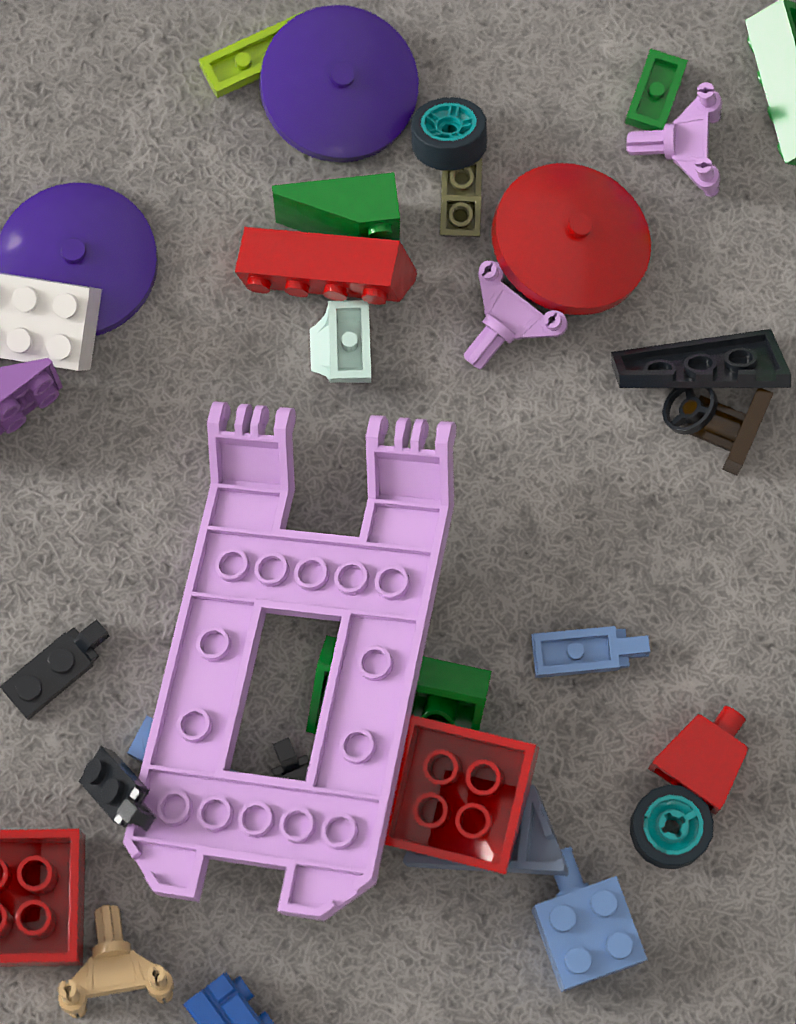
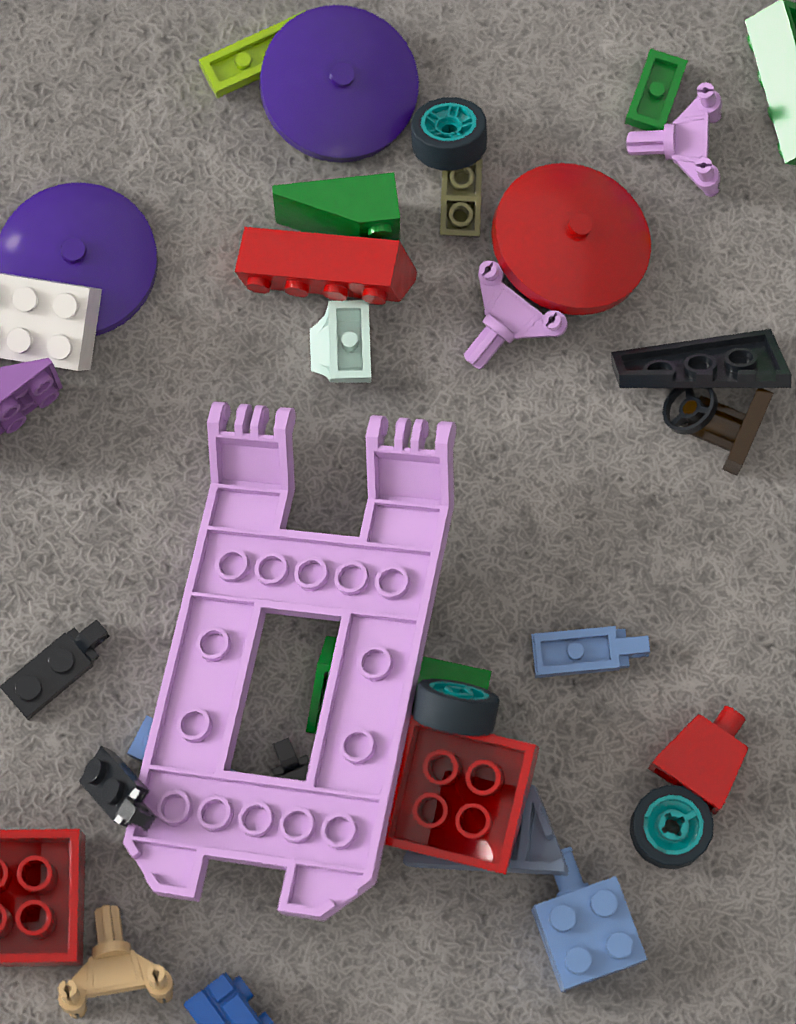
(455, 707): none -> black wheel

